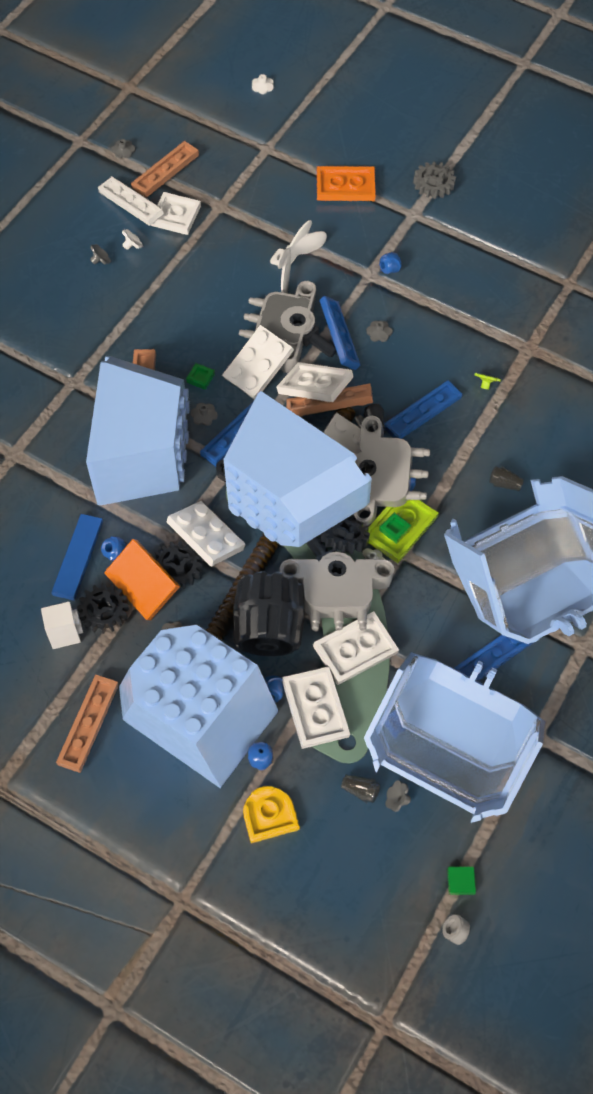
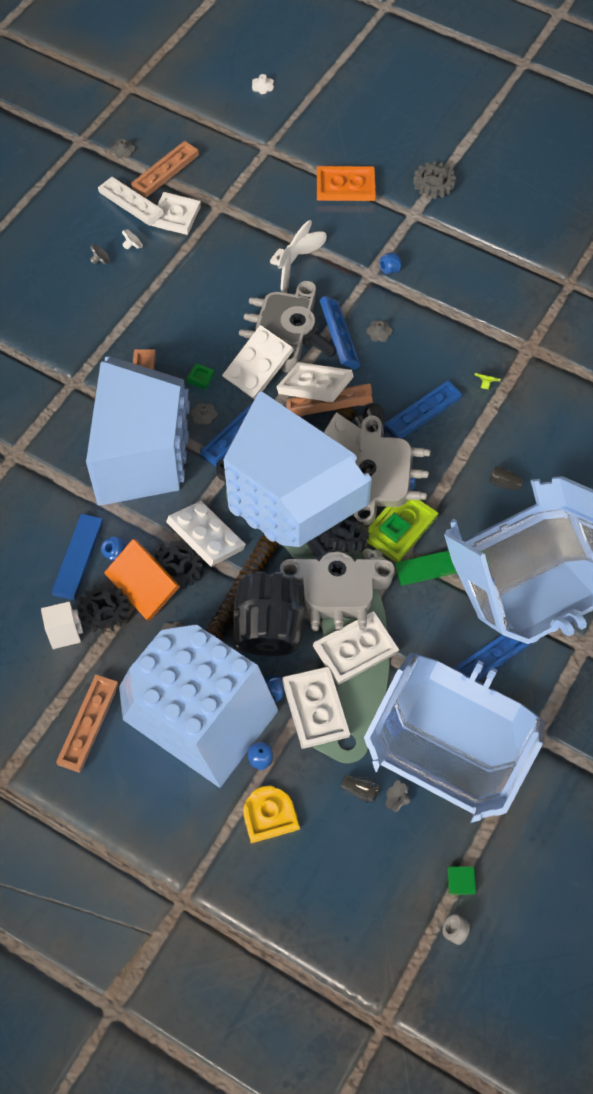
(424, 568): none -> green tile

